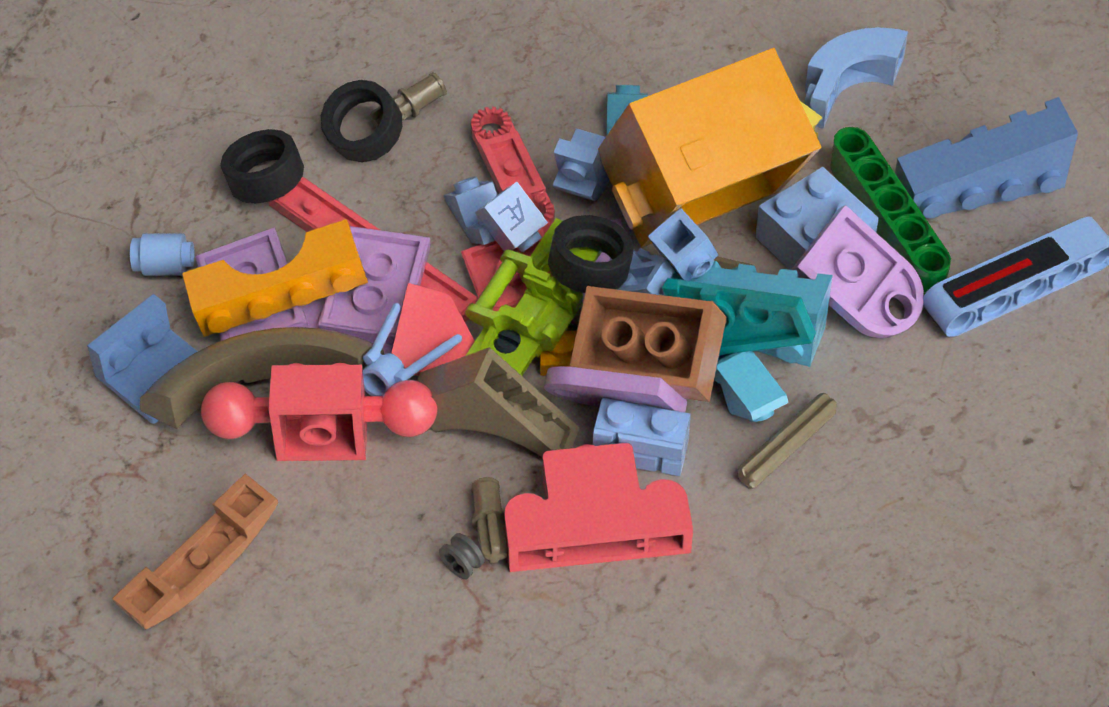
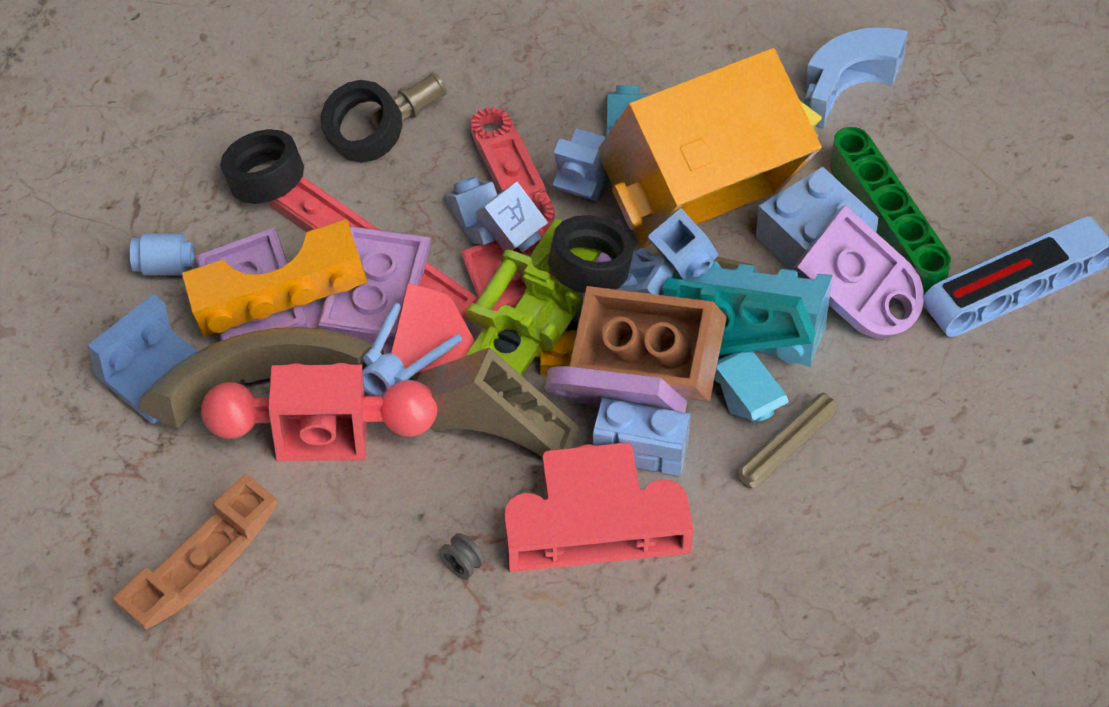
(489, 519): dark tan axle -> none
(992, 165): medium blue wedge -> none

